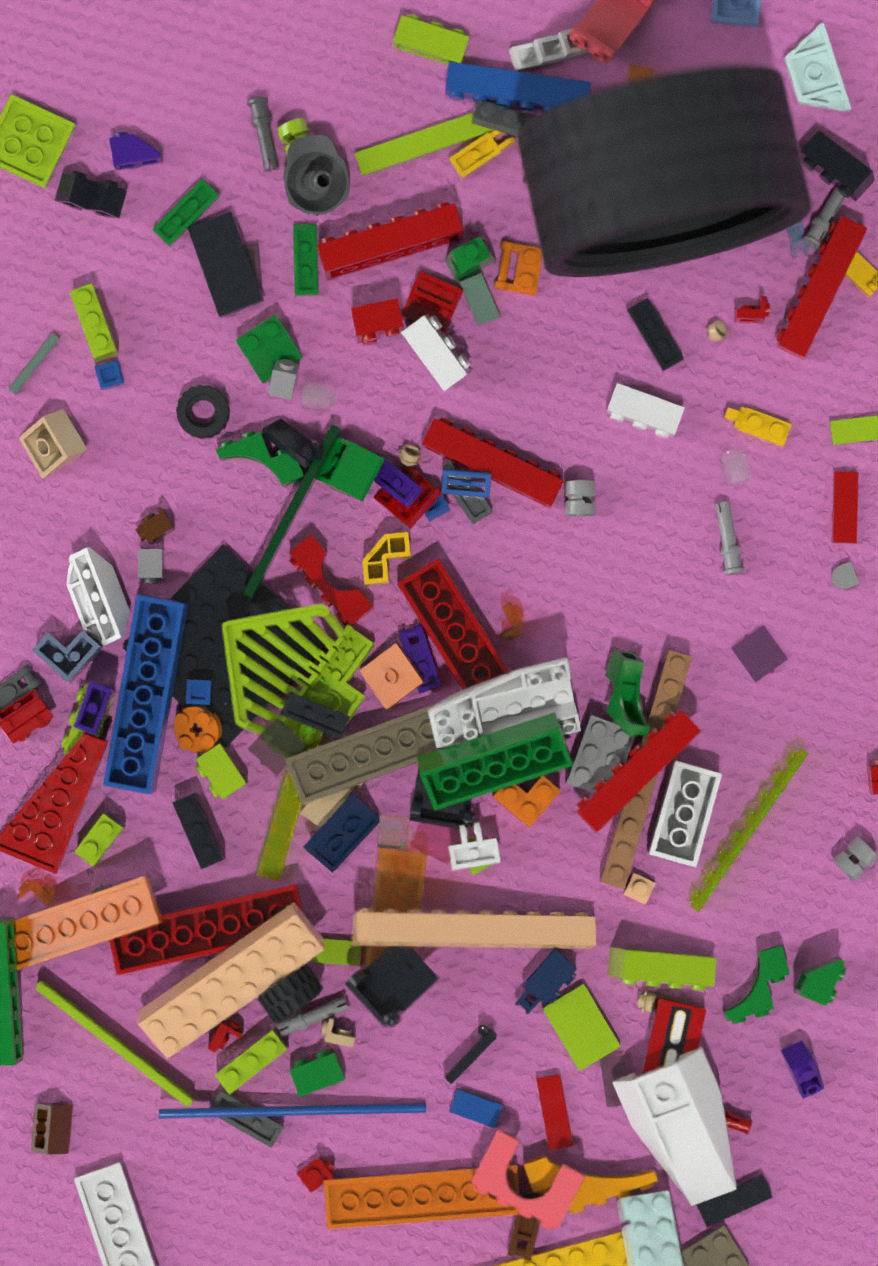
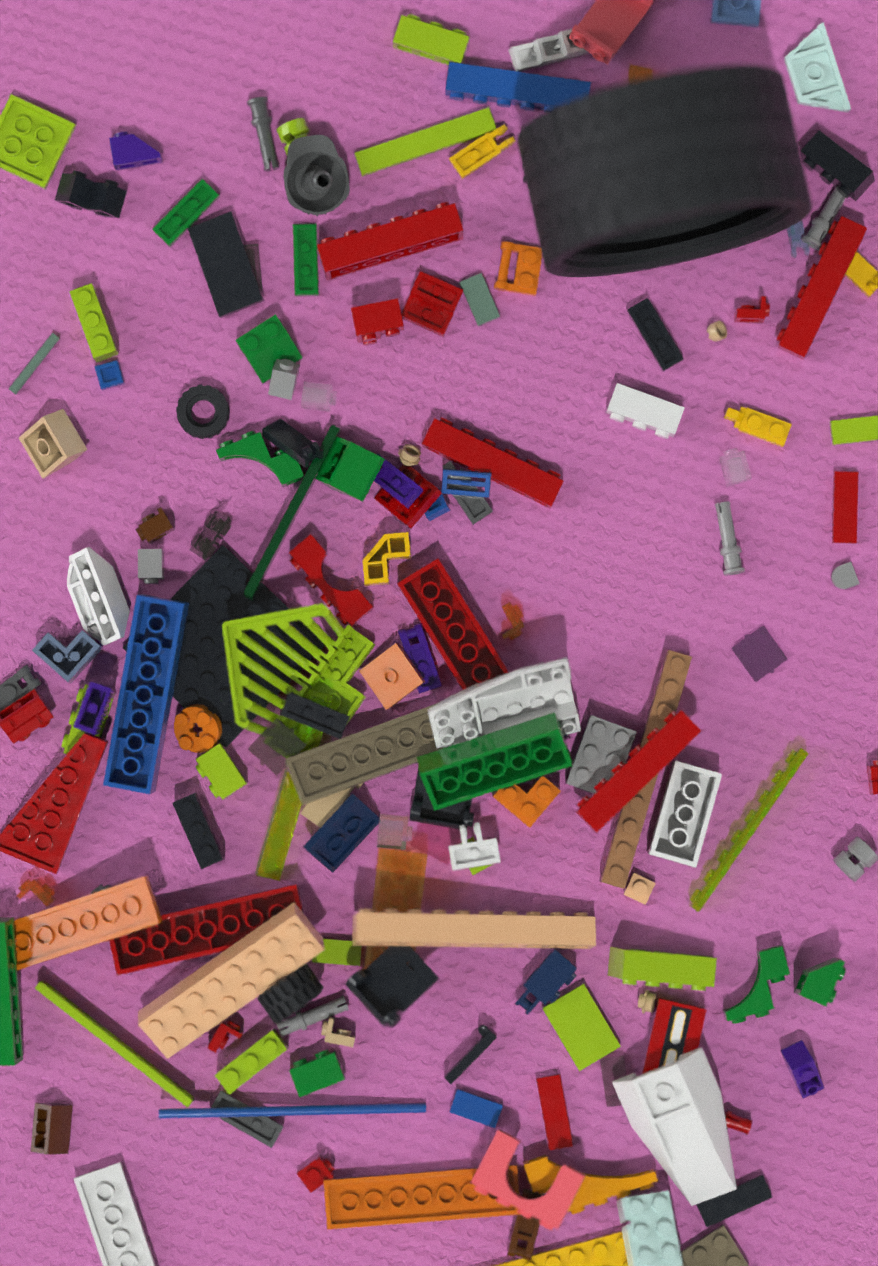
(99, 839): lime brick -> none
(198, 692): blue plate -> none
(214, 525): none -> clear smoke hinge
(437, 351): white brick -> none
(469, 258): green torso -> none
(499, 118): dark grey plate -> none
(580, 498): light grey wheel -> none
(625, 705): green arch -> none

